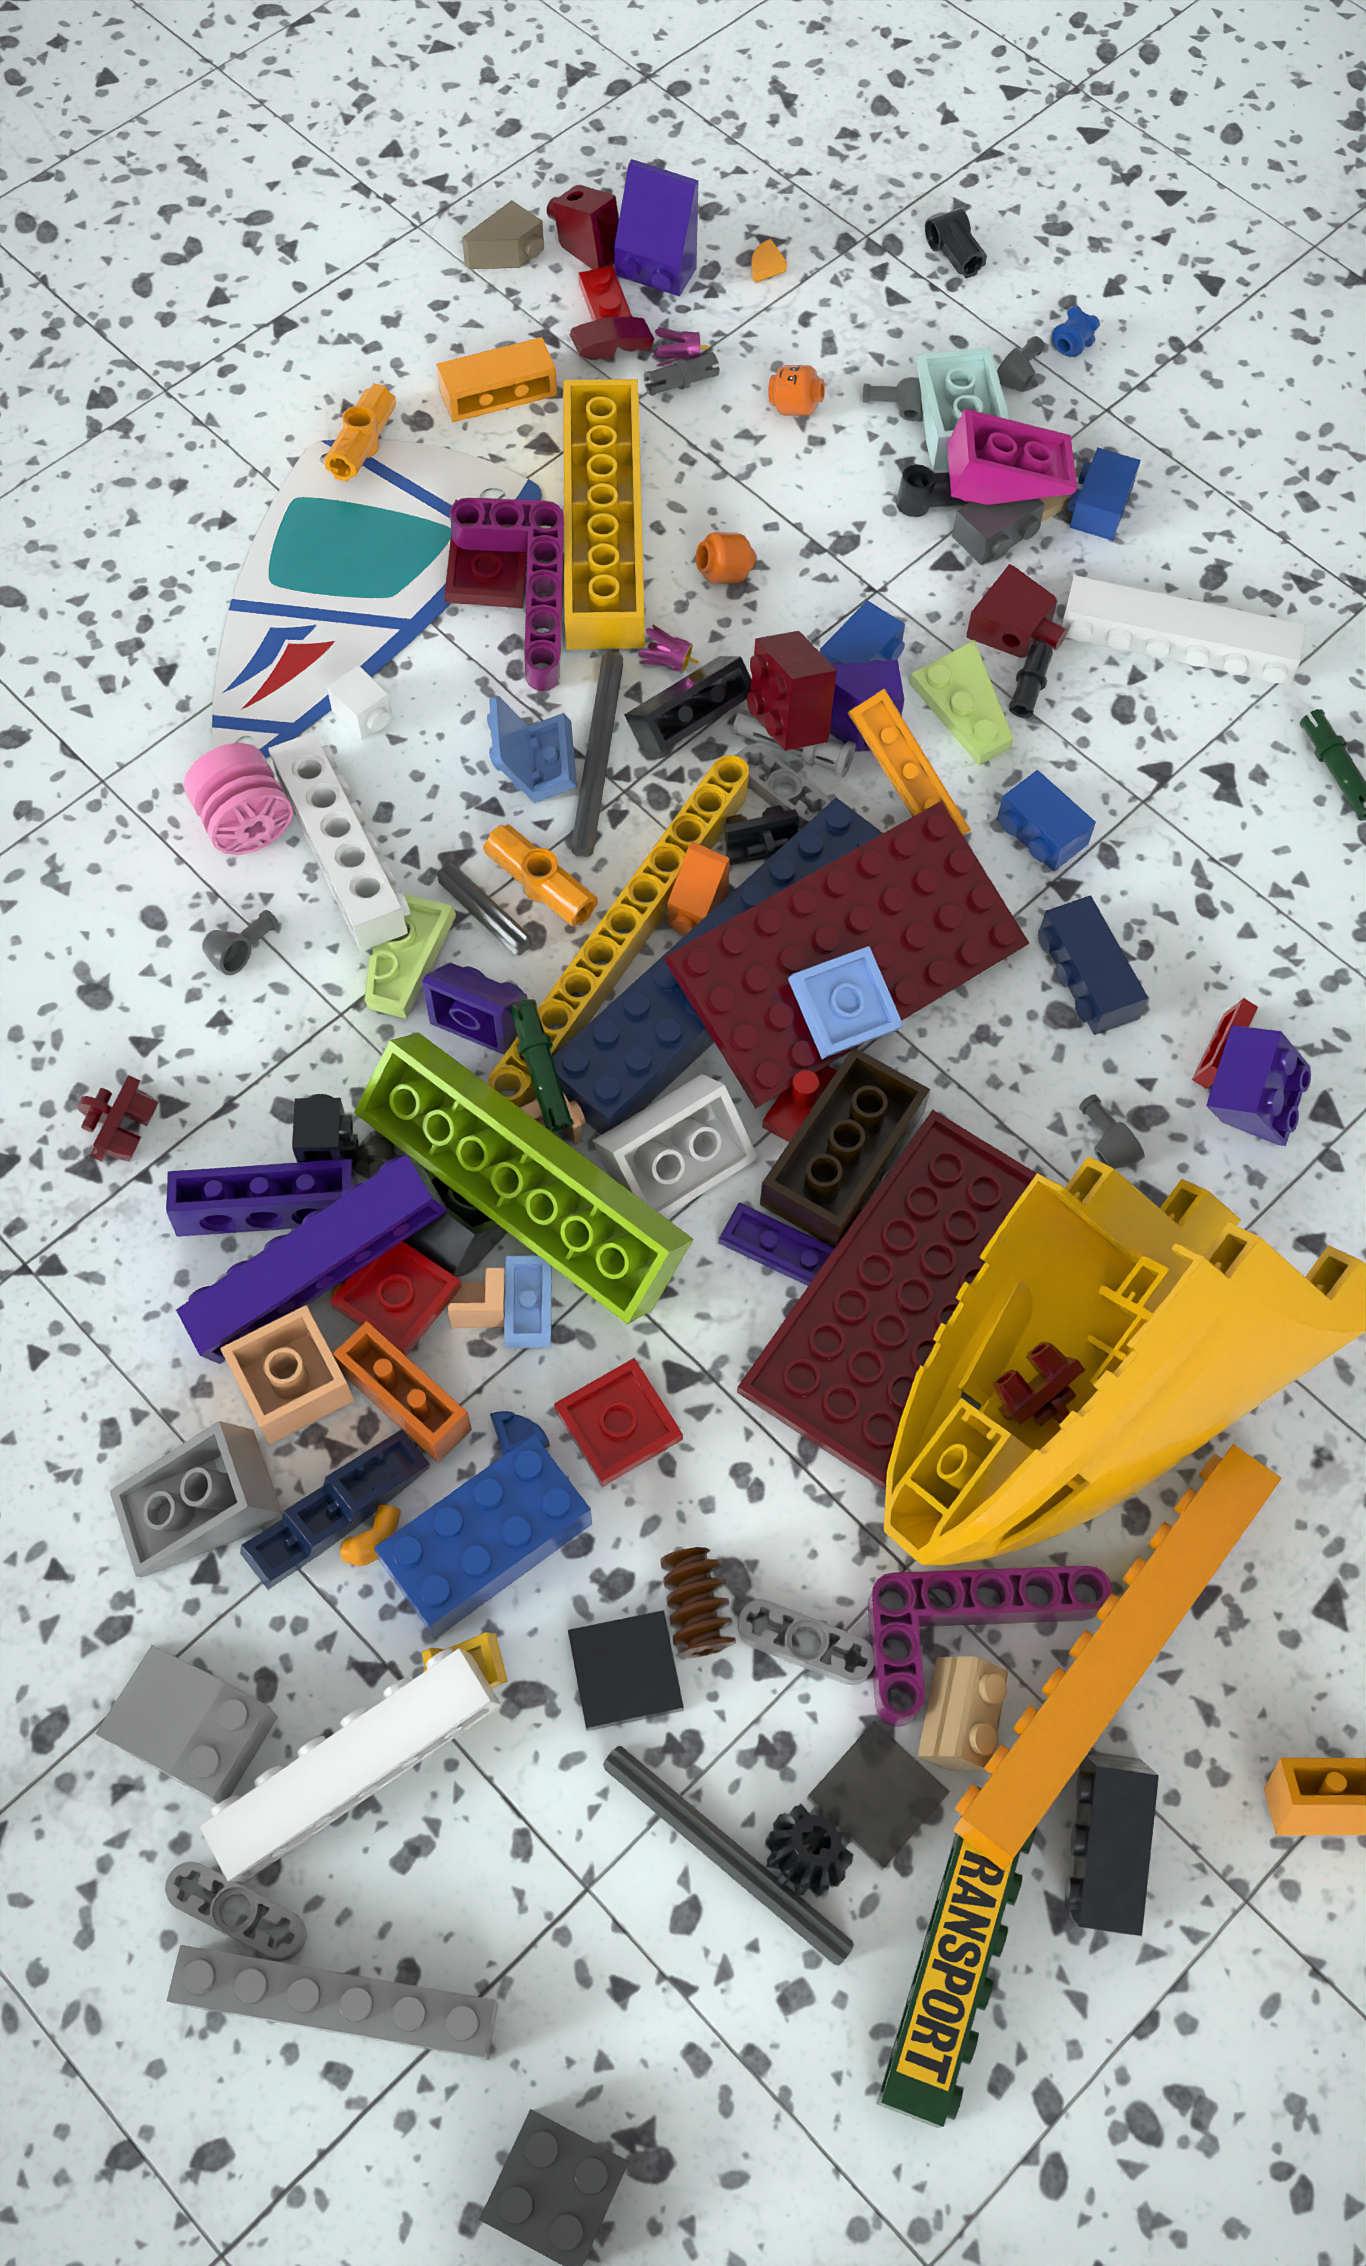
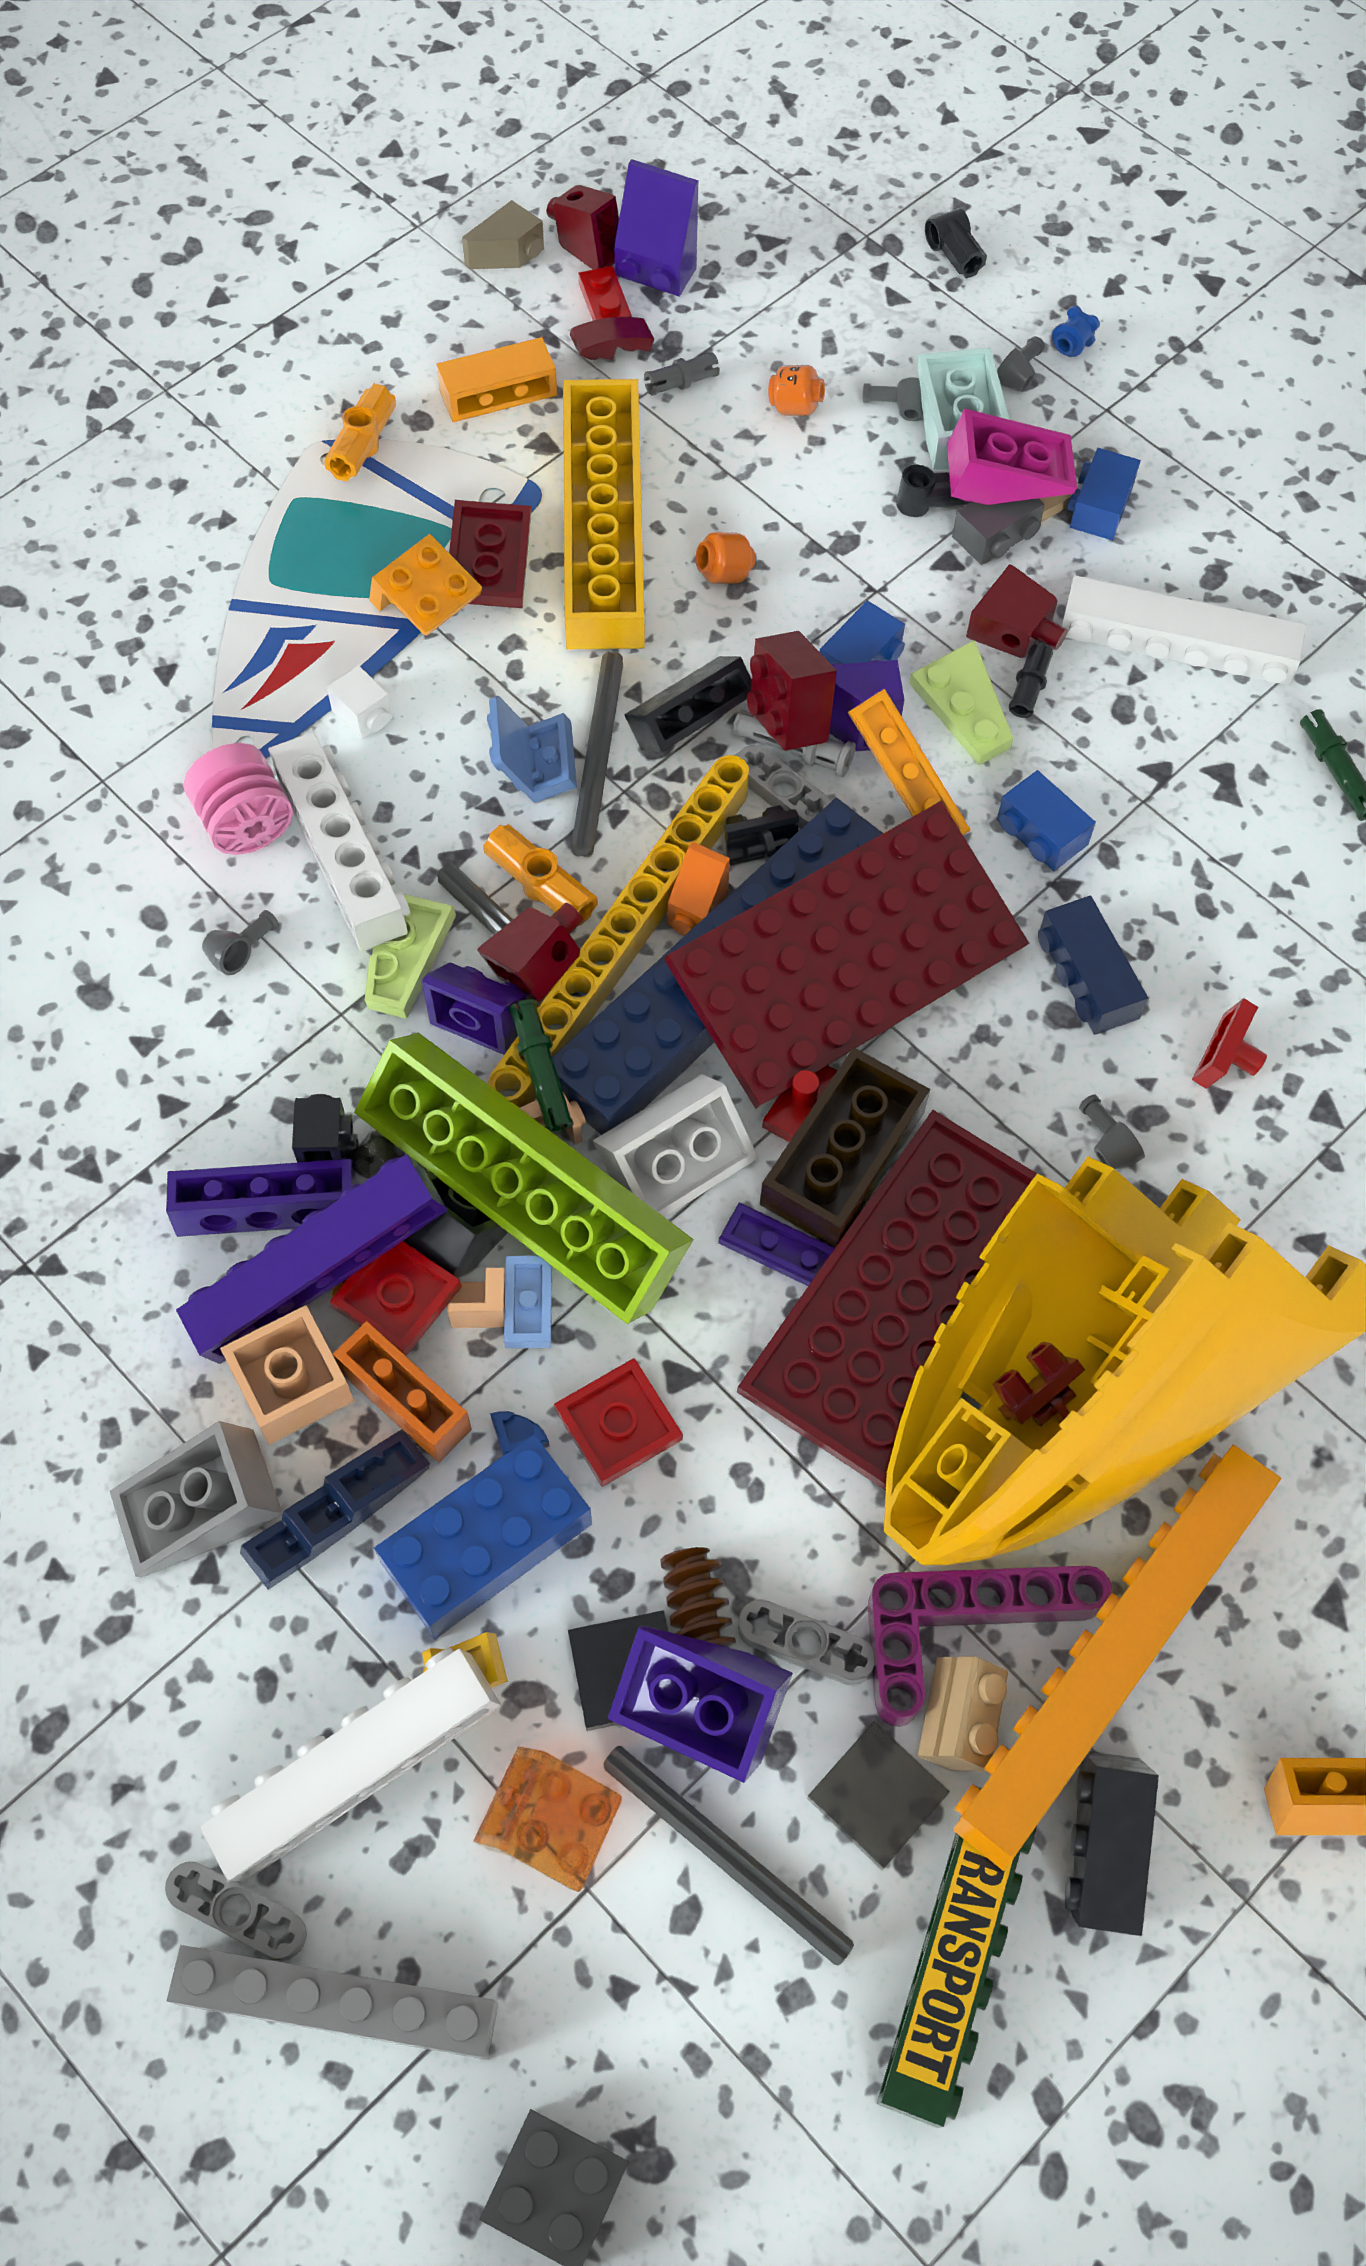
(112, 1138): dark red hips -> none
(188, 1724): light grey slope -> none
(360, 1548): light orange arm -> none
(424, 585): none -> light orange bracket
(534, 949): none -> dark red torso
(542, 578): magenta beam -> none
(549, 1817): none -> clear orange bracket
(668, 651): flat silver piece -> none
(687, 348): flat silver piece -> none
(700, 1699): none -> dark purple slope
(767, 261): light orange tile -> none
(808, 1870): black gear -> none
(845, 1002): light blue plate -> none
(1259, 1084): dark purple slope -> none

